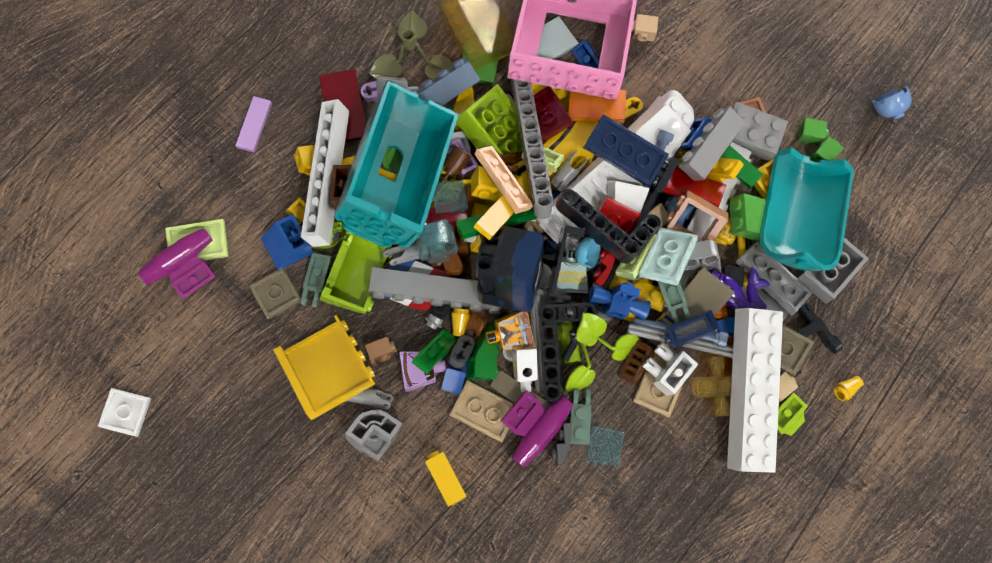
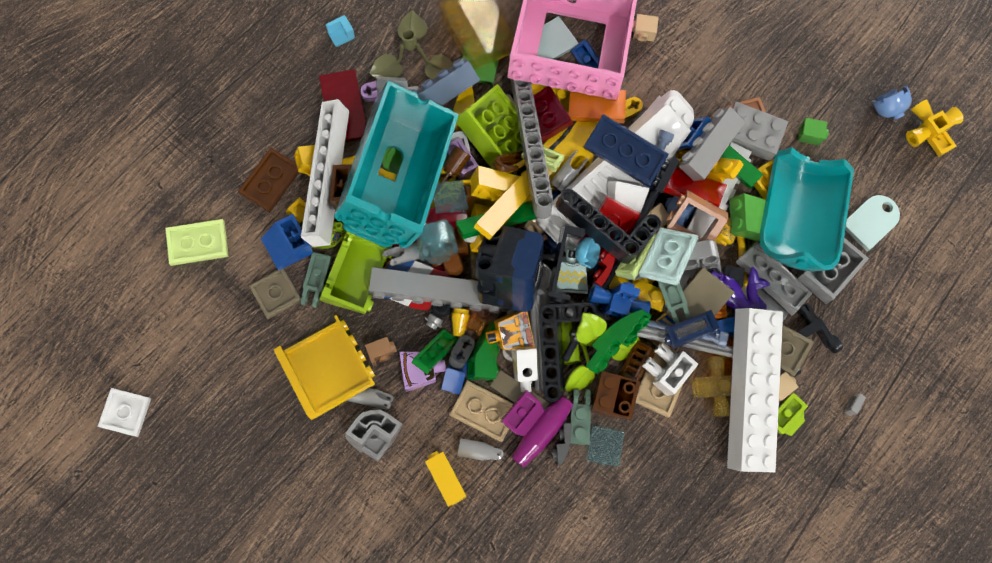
(180, 262): magenta plate -> none
(253, 124): lavender tile -> none
(269, 180): none -> reddish brown tile
(340, 31): none -> medium azure panel
(478, 450): none -> light grey piece
(503, 179): light nougat tile -> none
(614, 396): none -> reddish brown slope
(621, 332): none -> green slope
(827, 151): bright green brick -> none
(848, 388): yellow cone -> none
(854, 404): none -> light grey tile
(871, 222): none -> light aqua tile
(934, 127): none -> yellow brick

